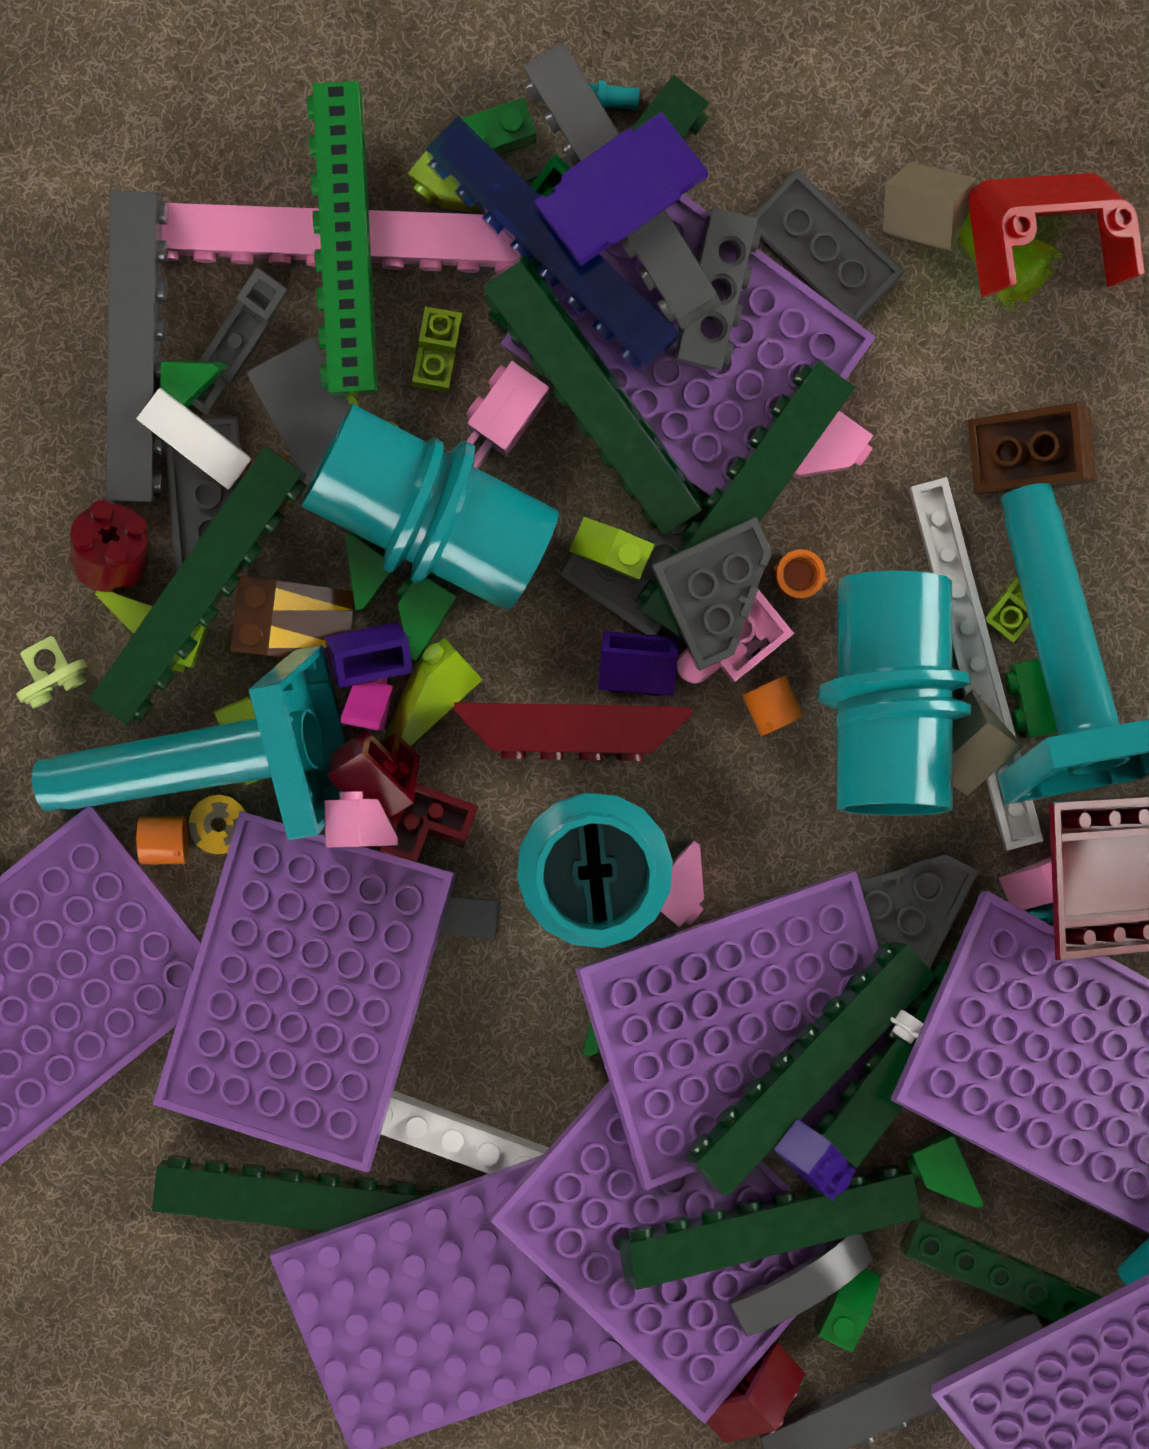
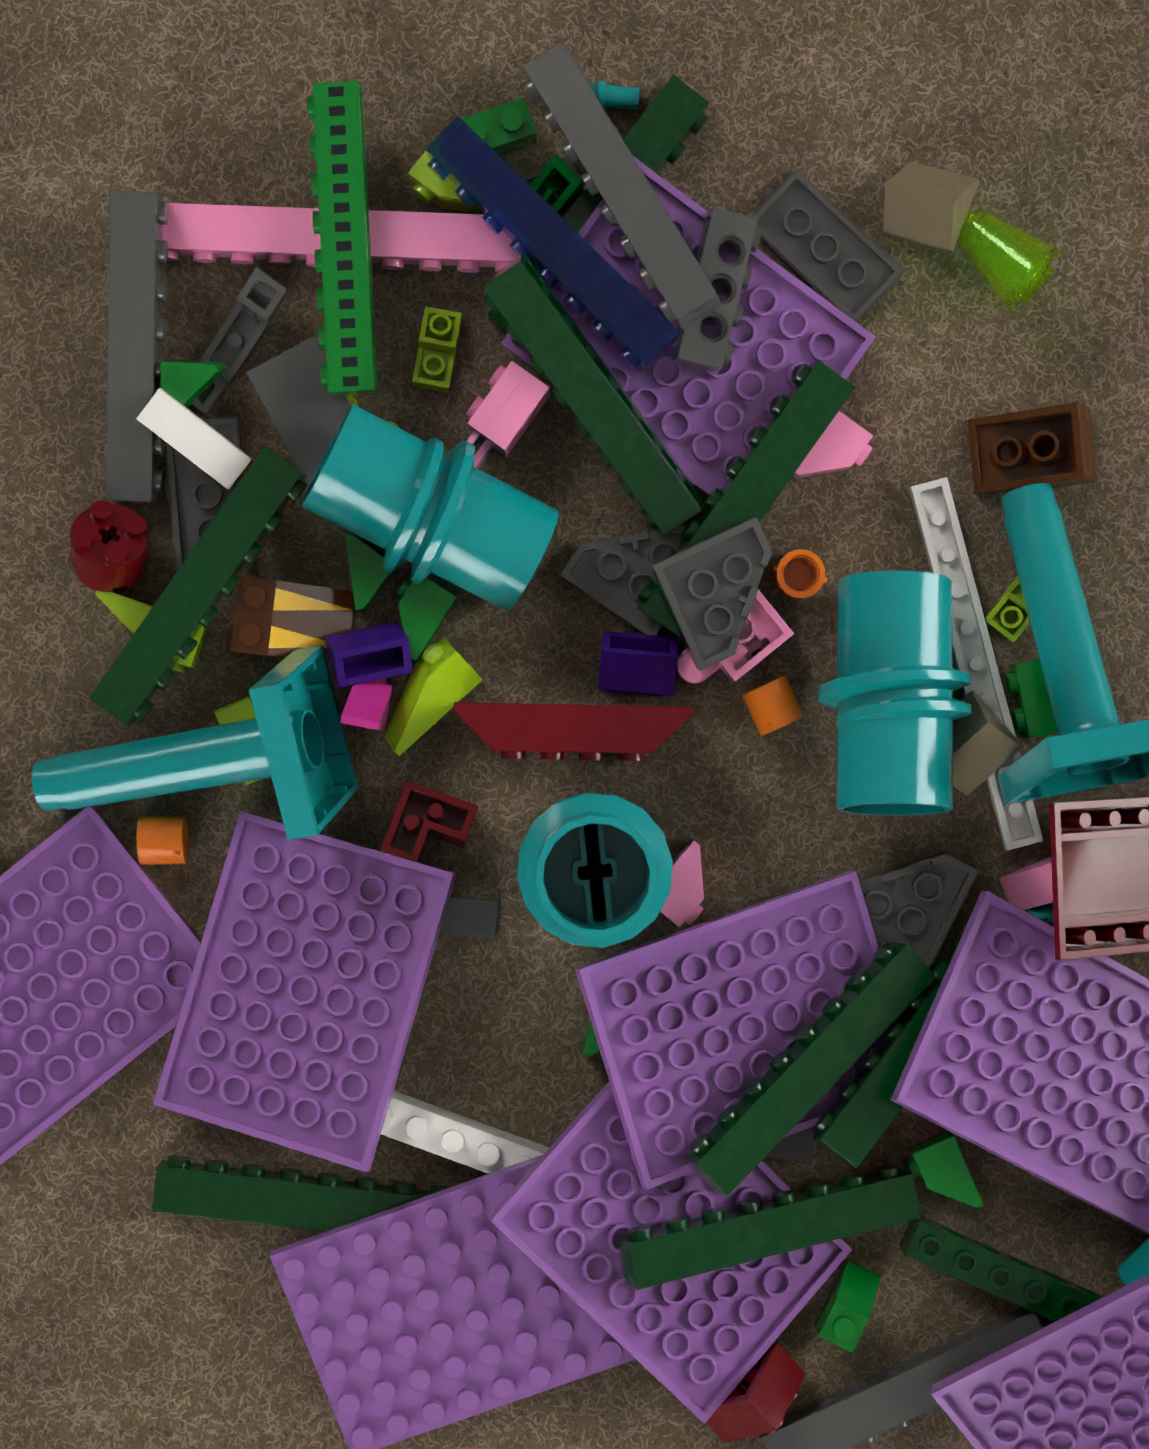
(65, 674): yellowish green bracket -> none
(202, 820): yellow piece -> none
(357, 822): bright pink slope -> none
(377, 769): dark red brick -> none
(611, 548): lime slope -> none
(620, 187): dark purple piece -> none
(802, 1286): dark grey slope -> none
(815, 1160): dark purple piece -> none
(906, 1026): white plate -> none
(1006, 214): red windscreen -> none

